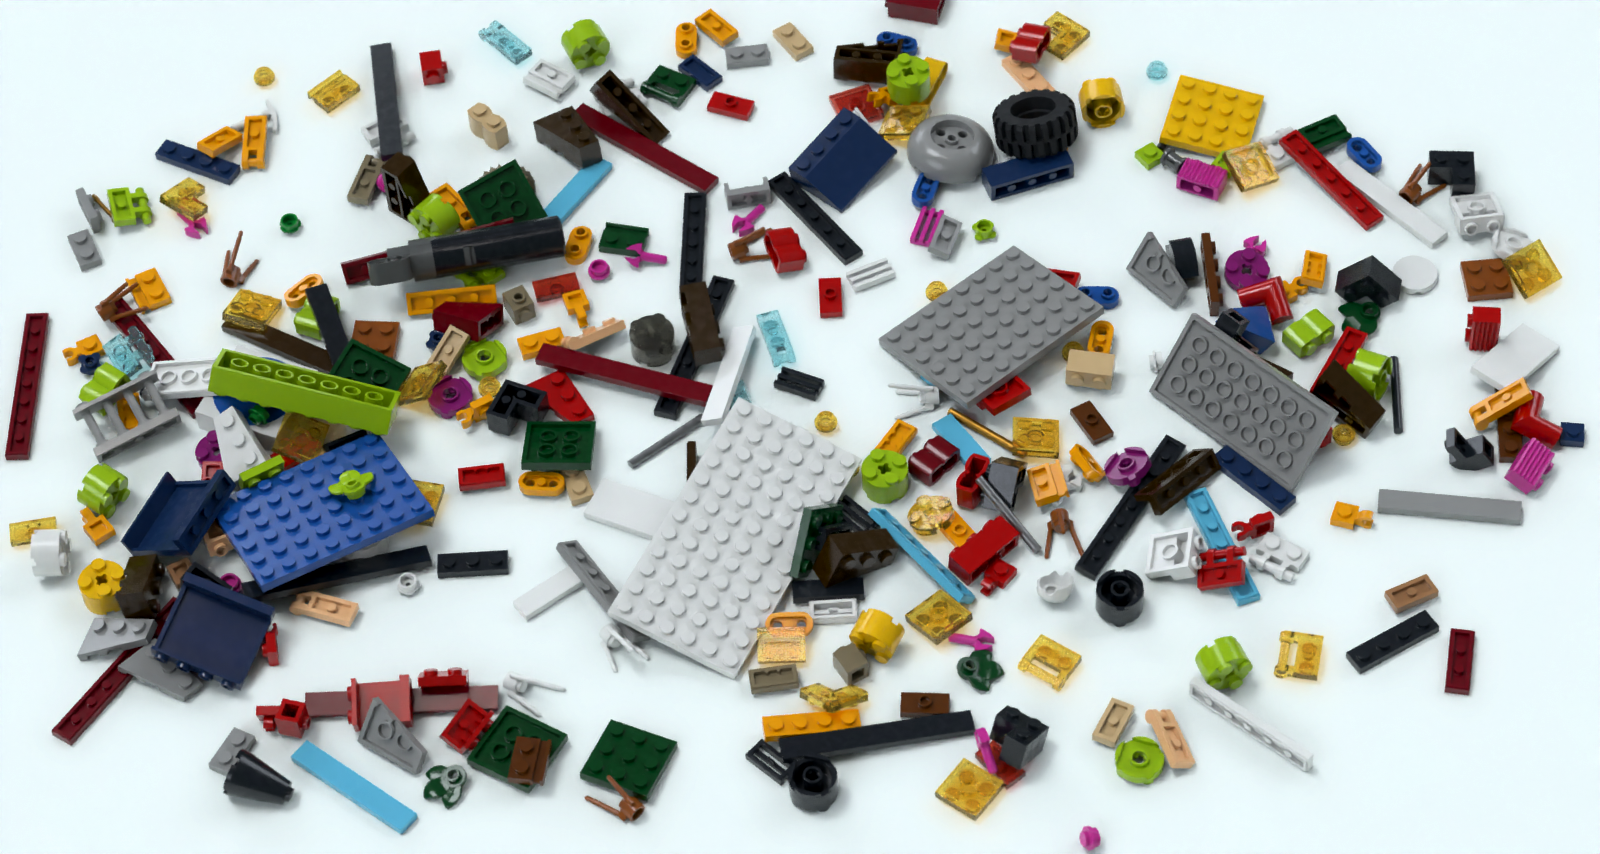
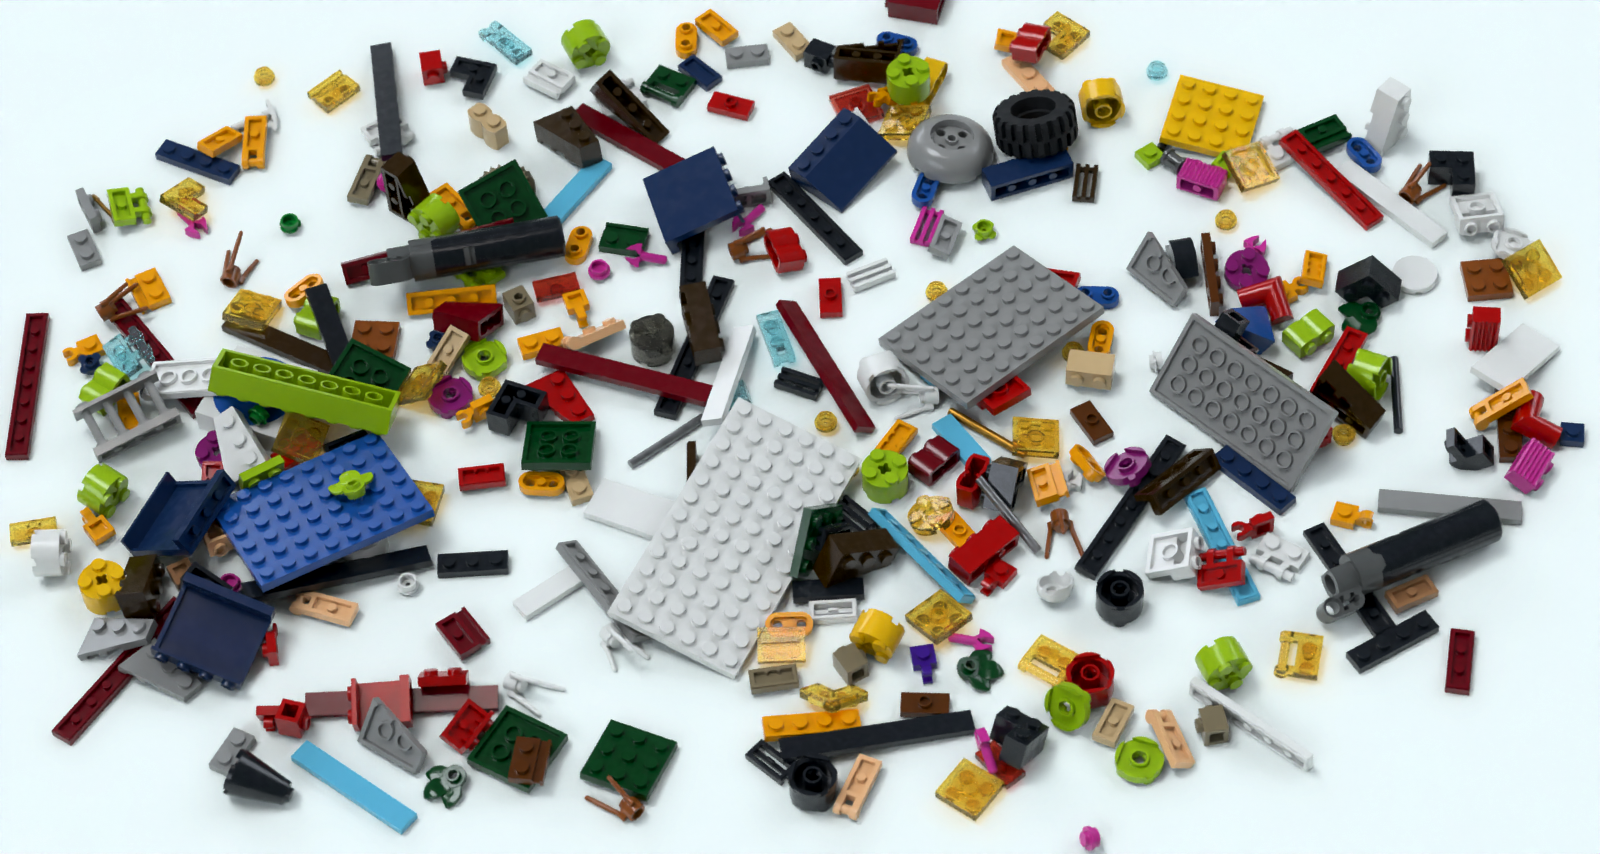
(462, 633): none -> dark red plate
(477, 73): none -> black plate
(693, 196): none -> dark blue panel
(819, 56): none -> black brick
(825, 366): none -> dark red tile
(857, 786): none -> light nougat plate
(877, 372): none -> white brick
(924, 660): none -> dark purple plate
(1076, 698): none -> lime plate
(1086, 170): none -> dark brown tile
(1094, 676): none -> red brick
(1212, 725): none -> dark tan brick
(1226, 220): none -> clear yellow plate
(1329, 553): none -> black tile
(1389, 116): none -> white wedge
(1407, 554): none -> black piece

